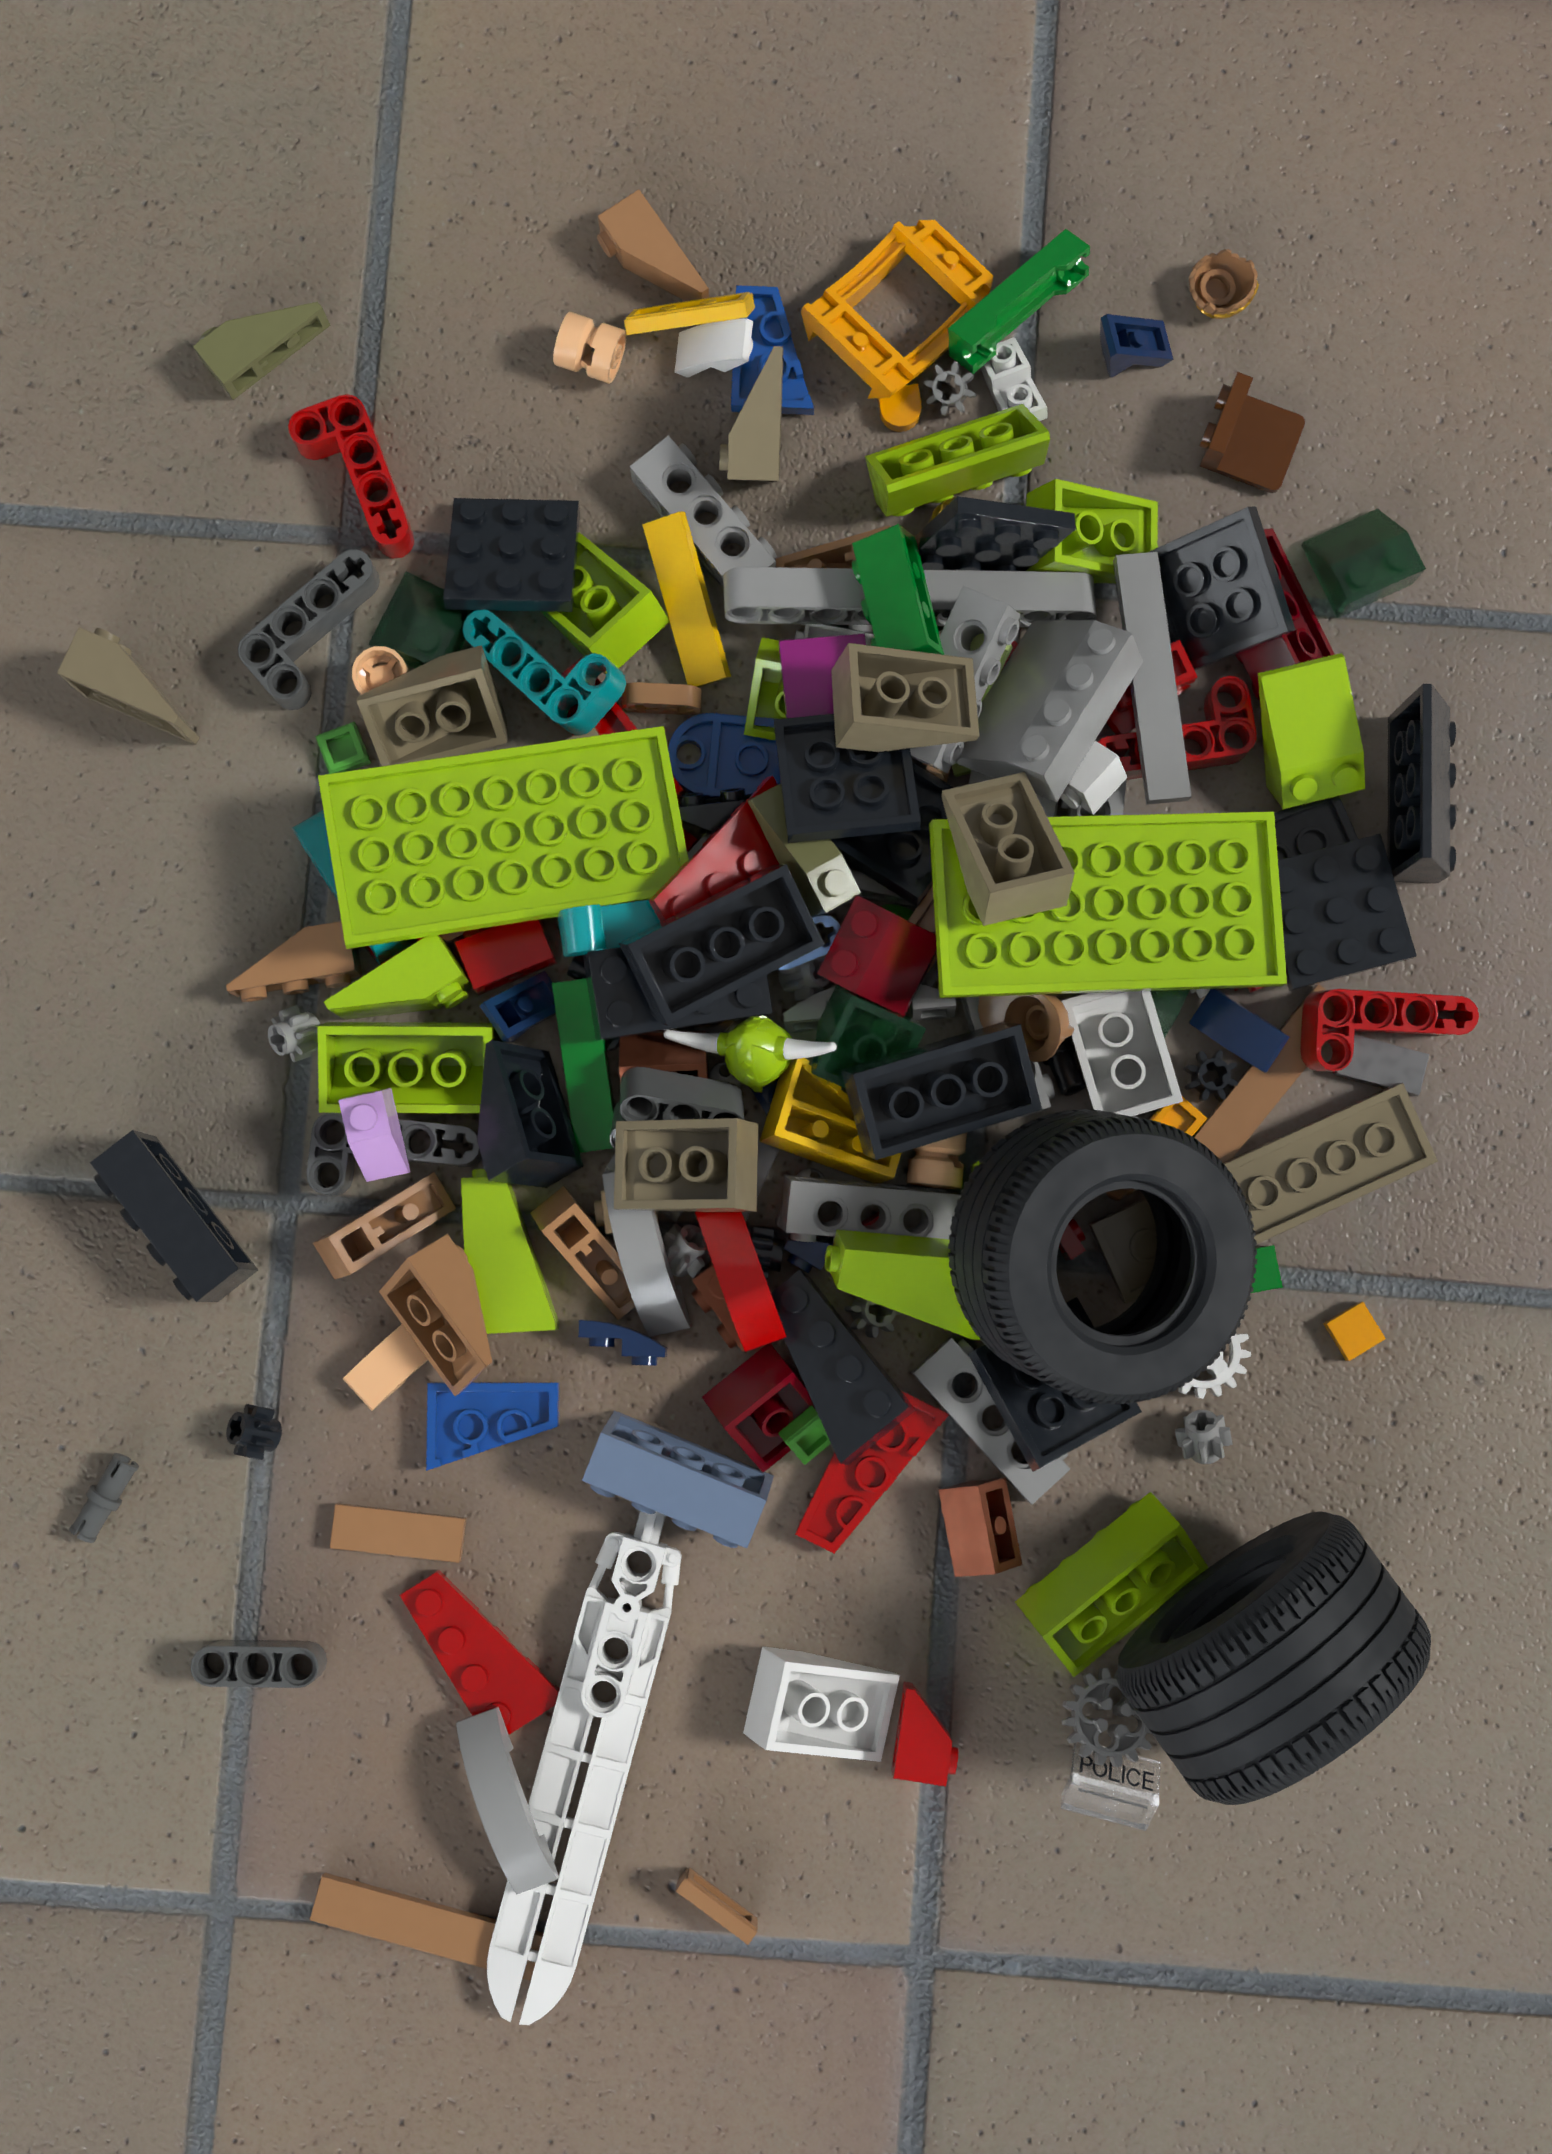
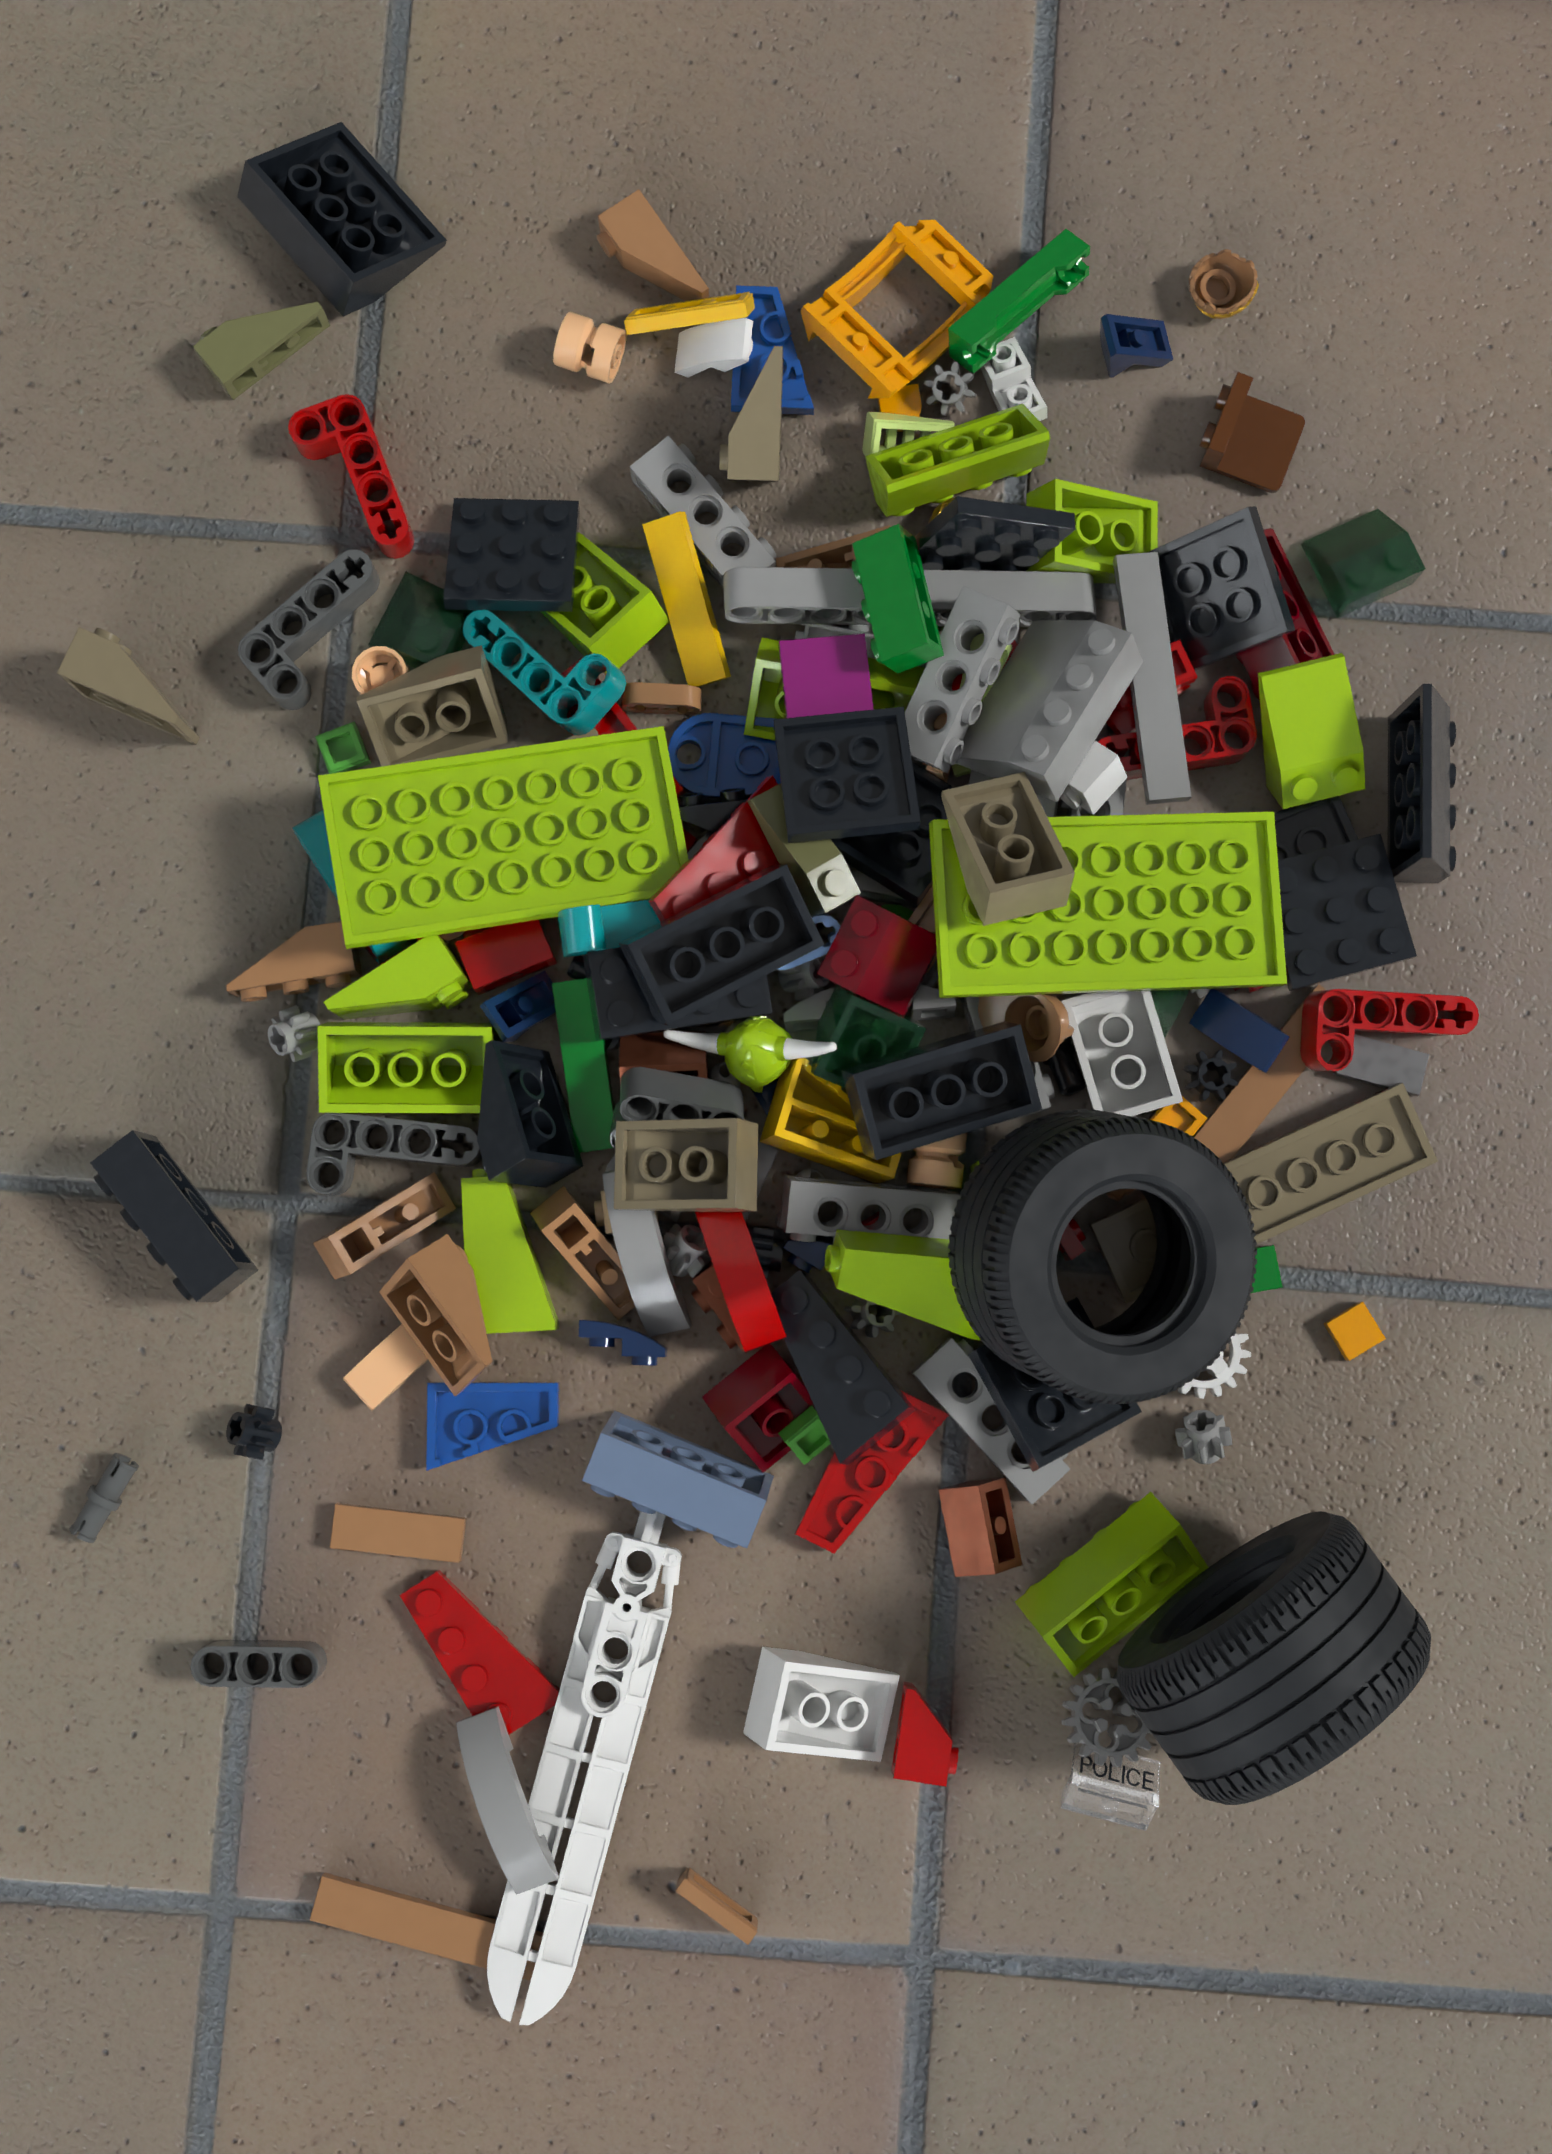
(338, 216): none -> black slope
(375, 1134): lavender slope -> none
(892, 422): none -> yellowish green slope
(902, 699): dark tan slope -> none

